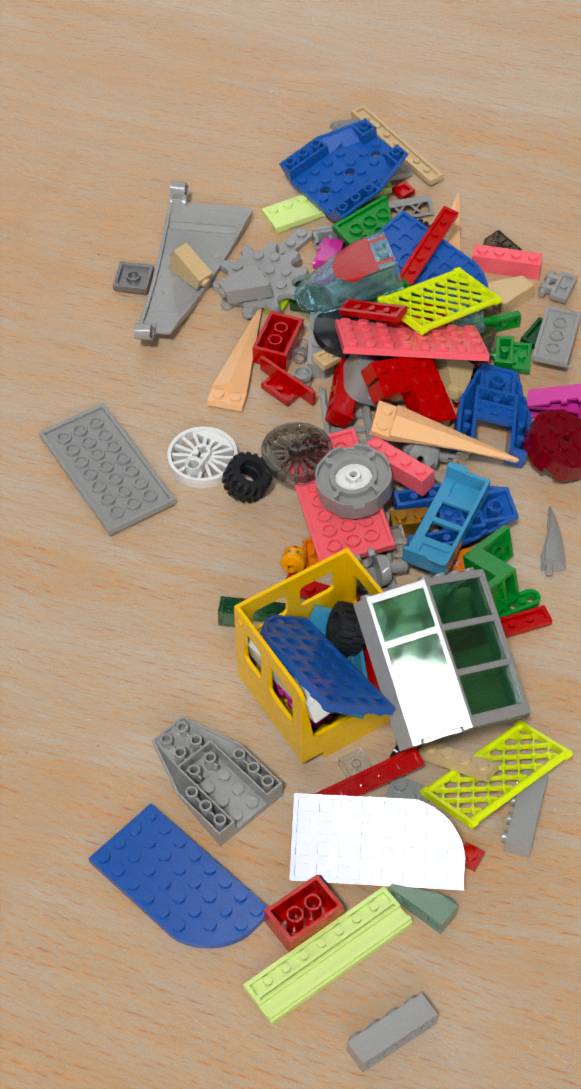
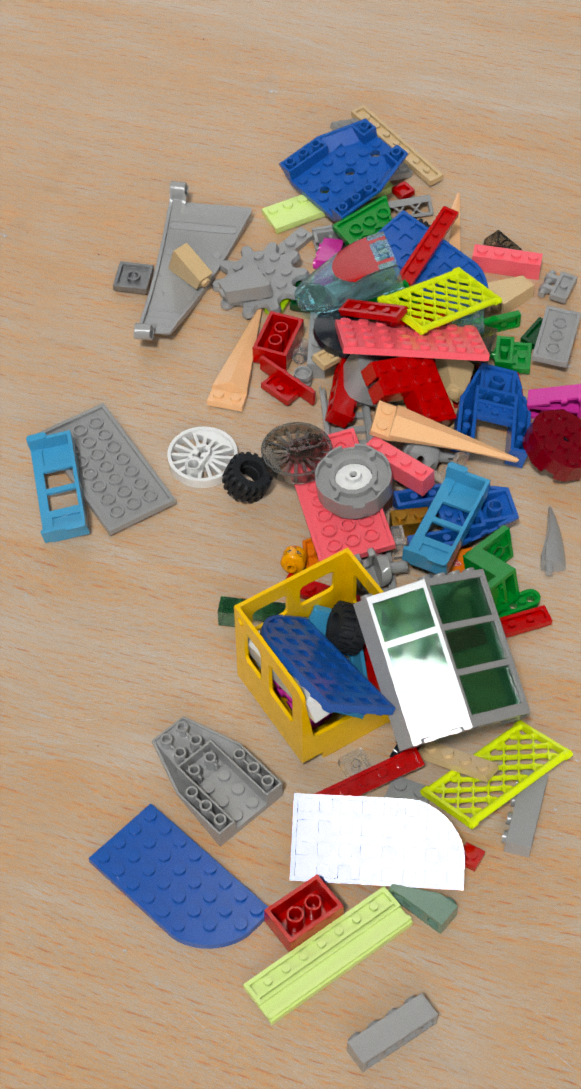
(50, 455): none -> dark azure piece

